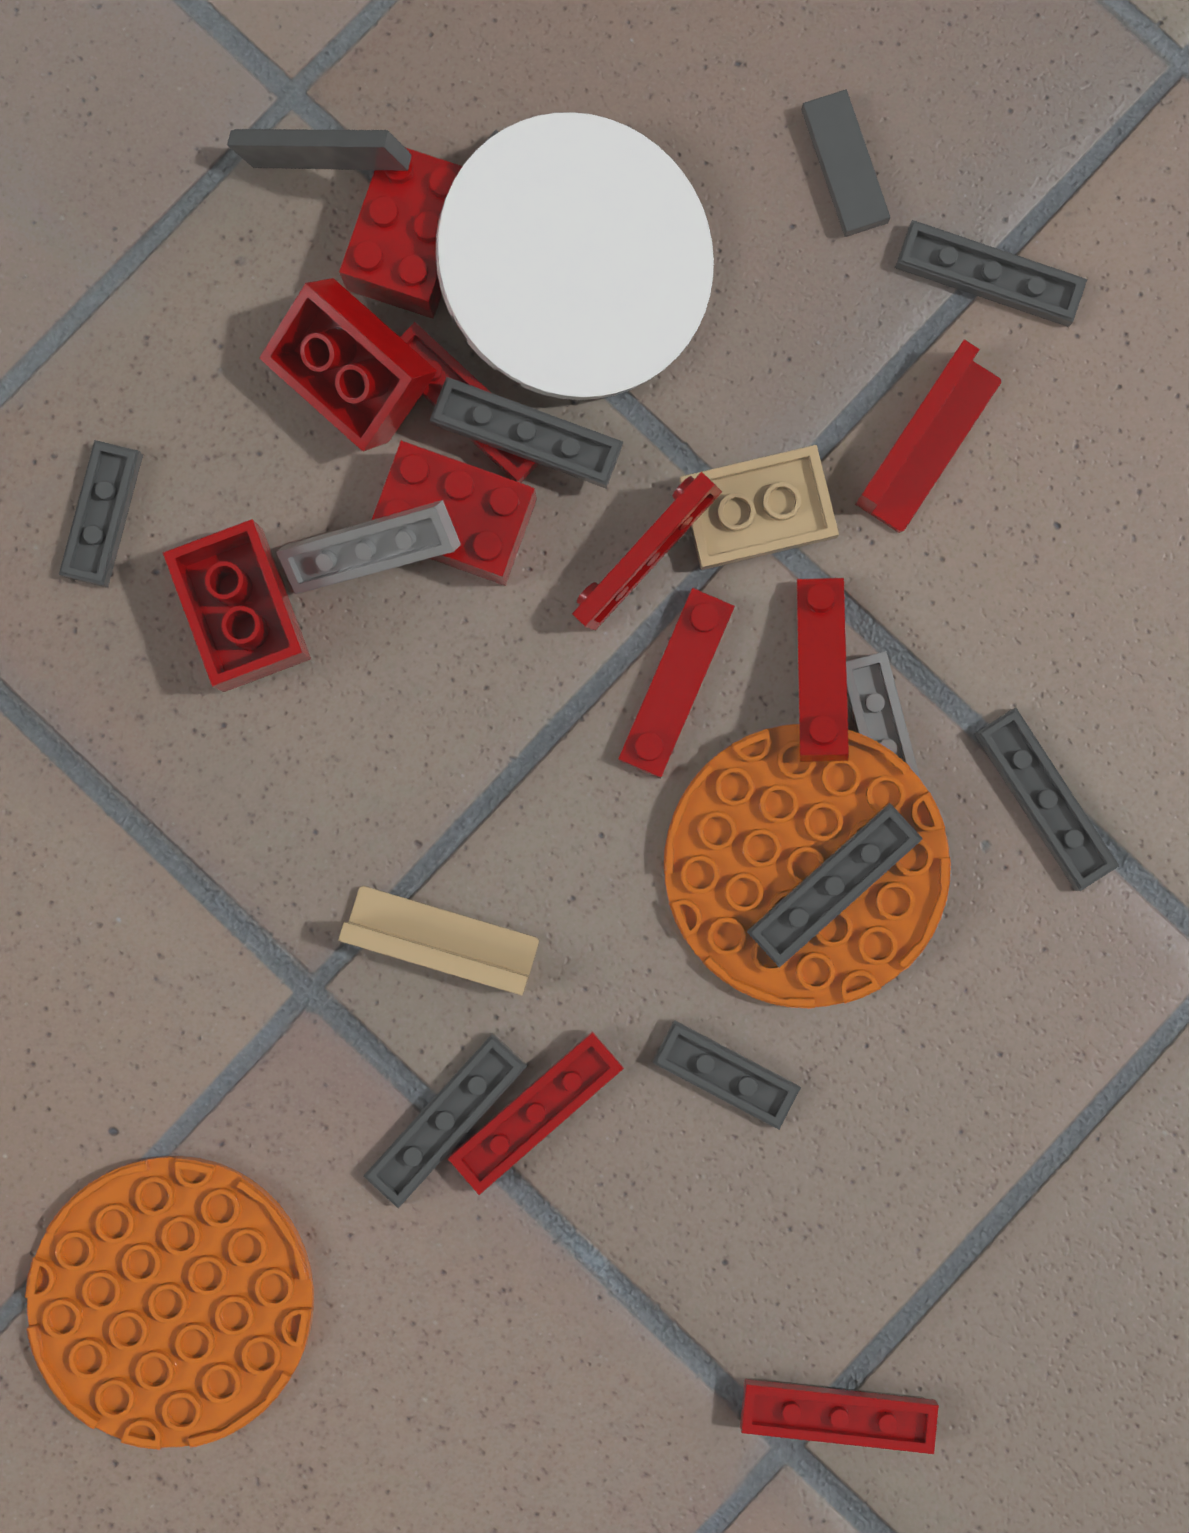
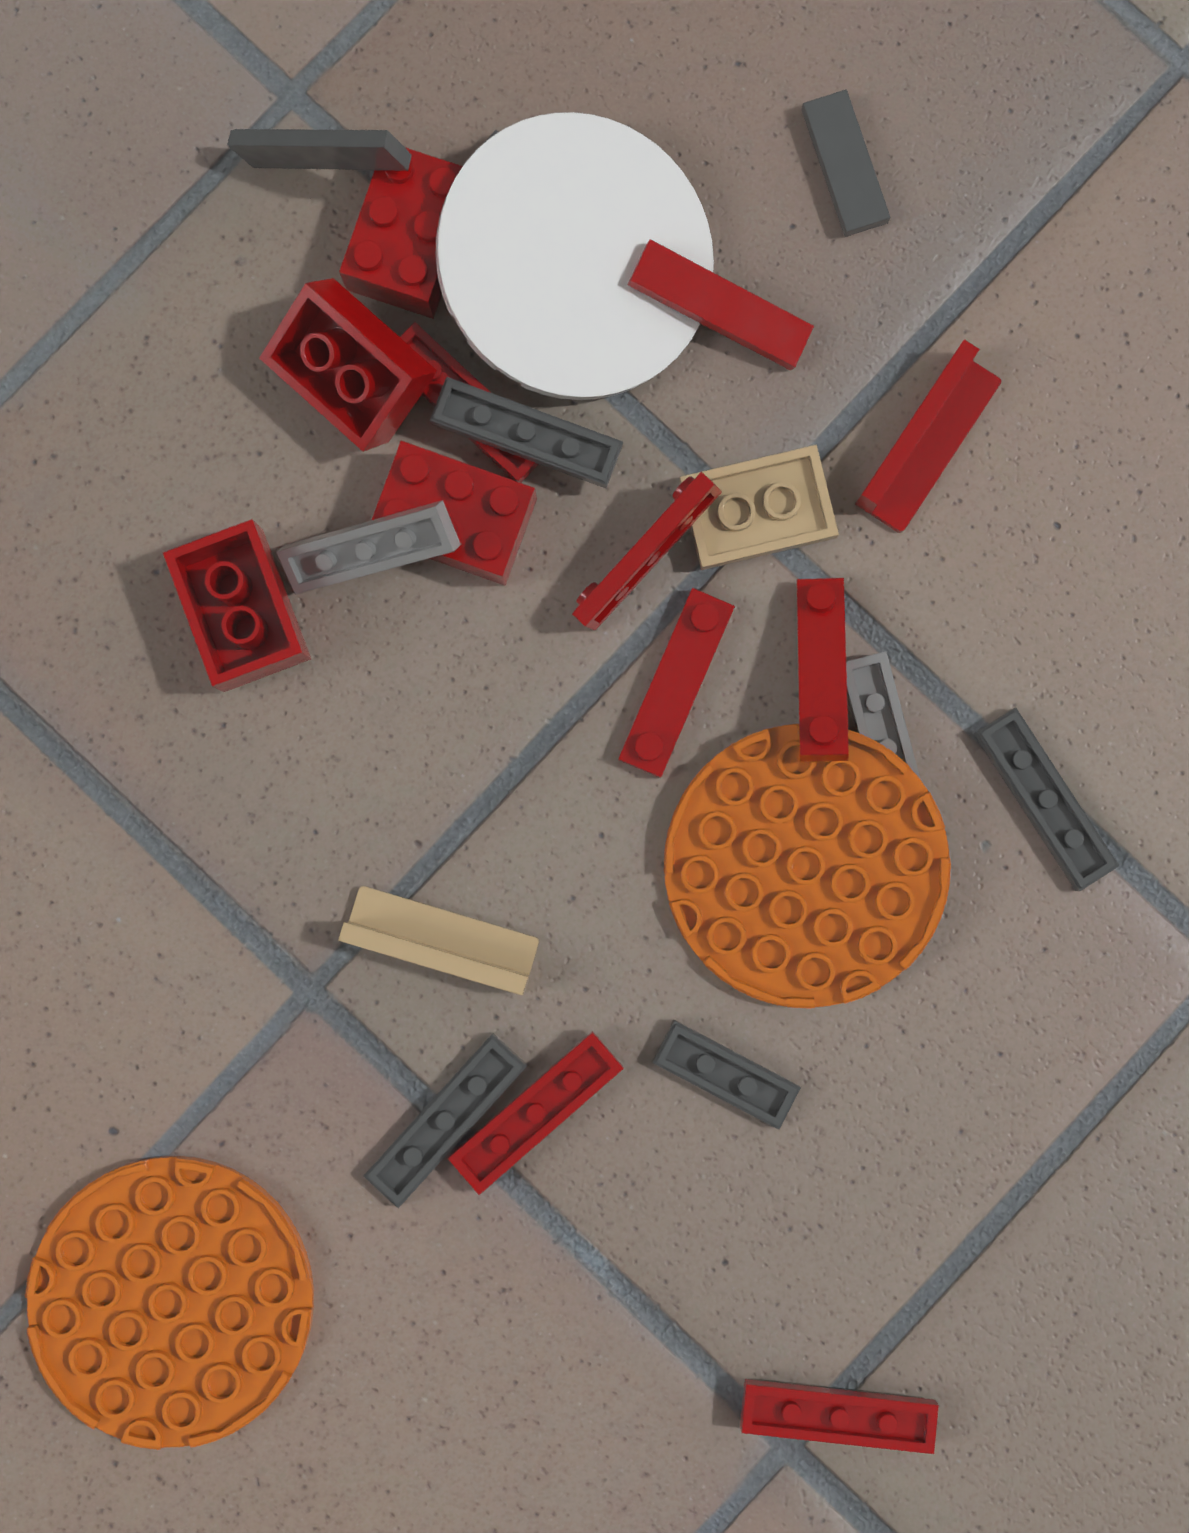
(101, 513): dark grey tile -> none
(720, 305): none -> red tile
(834, 885): dark grey tile -> none
(991, 273): dark grey tile -> none

